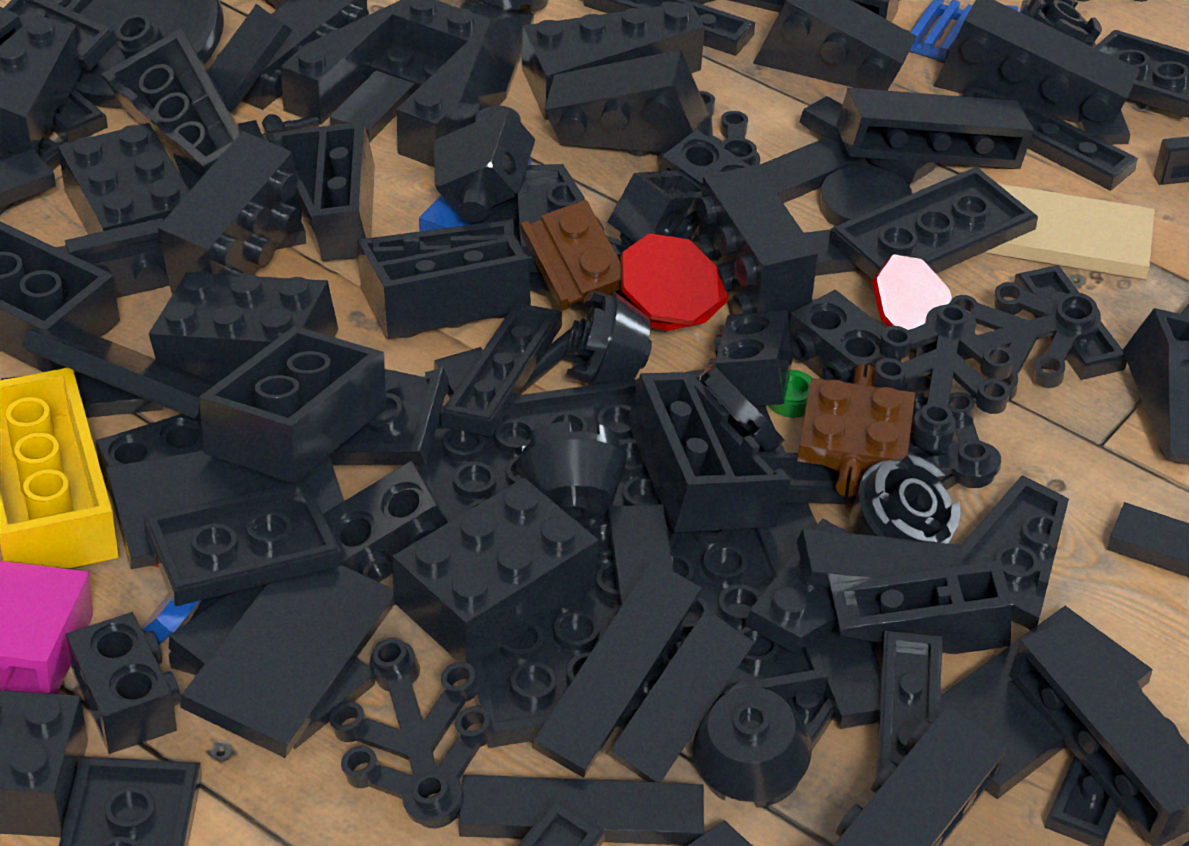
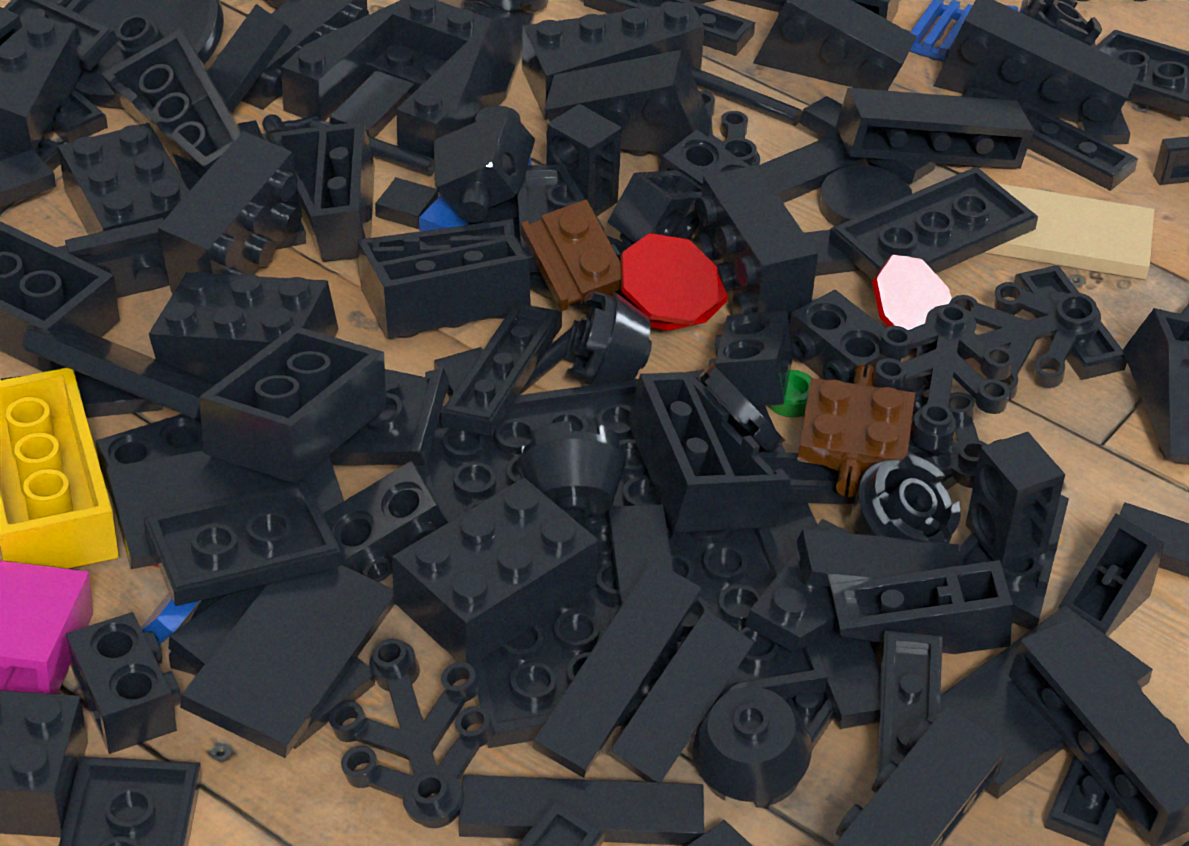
(393, 154): none -> black bar
(405, 202): none -> black tile
(590, 152): none -> black brick
(746, 96): none -> black bar
(1014, 499): none -> black brick
(1115, 575): none -> black slope

